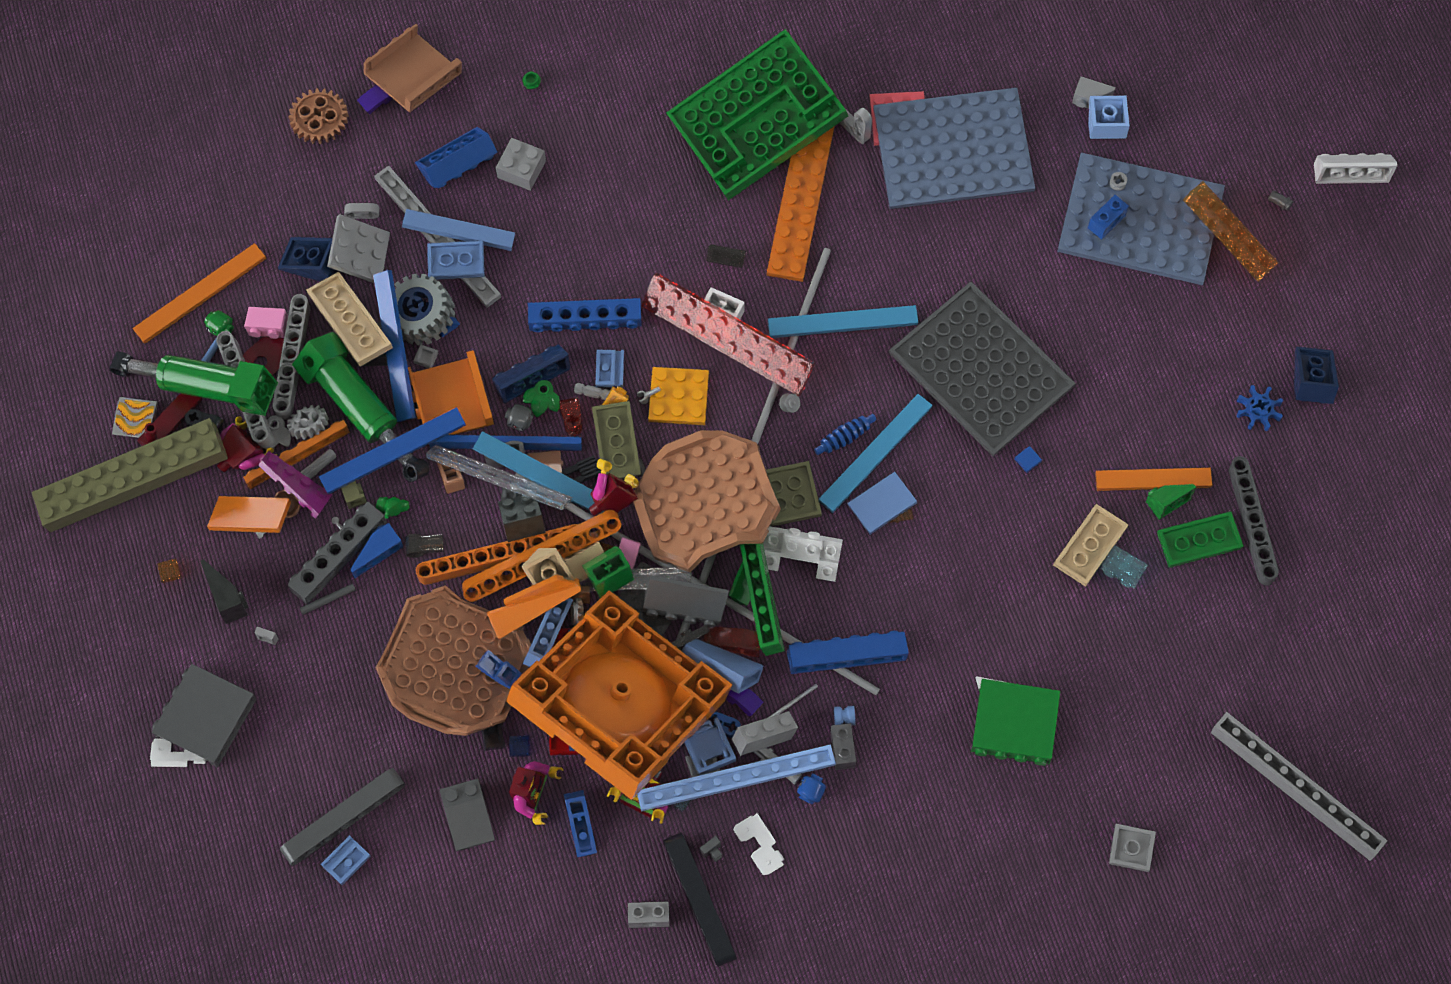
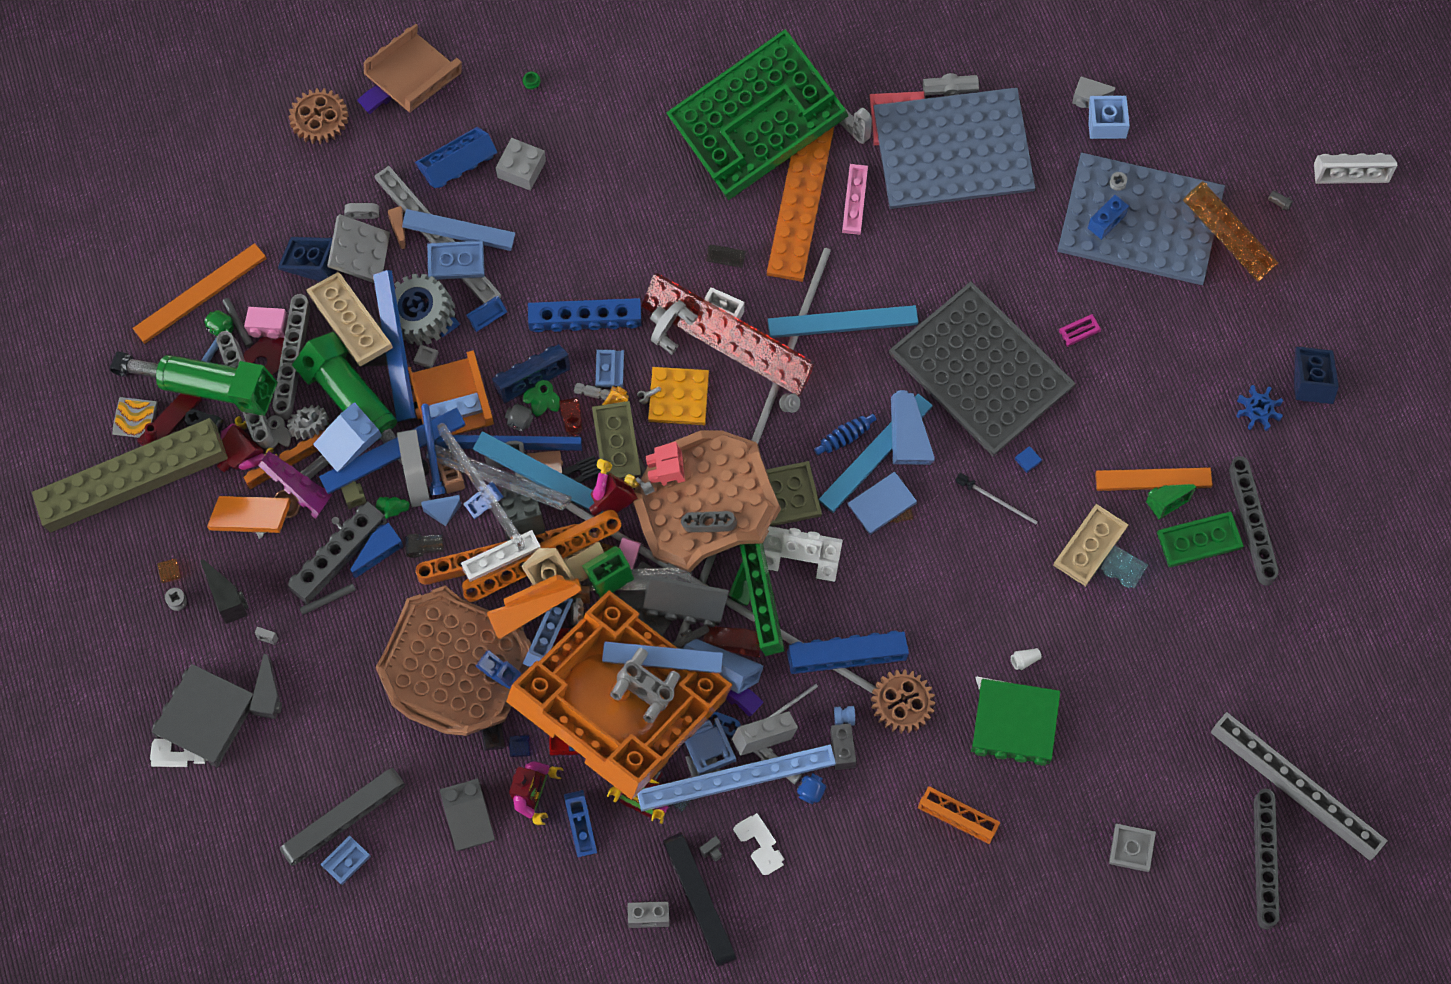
(177, 603): none -> light grey wheel
(236, 320): none -> dark grey bar
(266, 697): none -> dark grey slope
(347, 437): none -> slope
(396, 219): none -> nougat slope
(413, 467): none -> light grey slope
(436, 485): none -> blue piece
(442, 509): none -> medium blue slope
(466, 405): none -> light blue plate
(477, 505): none -> plate
(481, 486): none -> clear tile
(486, 313): none -> blue tile
(499, 557): none -> white fence
(645, 685): none -> light grey piece
(647, 487): none -> light grey hand
(665, 319): none -> light grey connector
(665, 657): none -> medium blue tile
(668, 462): none -> coral hips
(716, 526): none -> dark grey beam
(855, 199): none -> bright pink plate
(909, 435): none -> medium blue slope
(911, 716): none -> nougat gear
(950, 85): none -> light grey piece
(957, 819): none -> orange fence
(963, 480): none -> flat silver piece
(1025, 658): none -> white cone
(1065, 336): none -> dark pink tile
(1262, 867): none -> dark grey beam

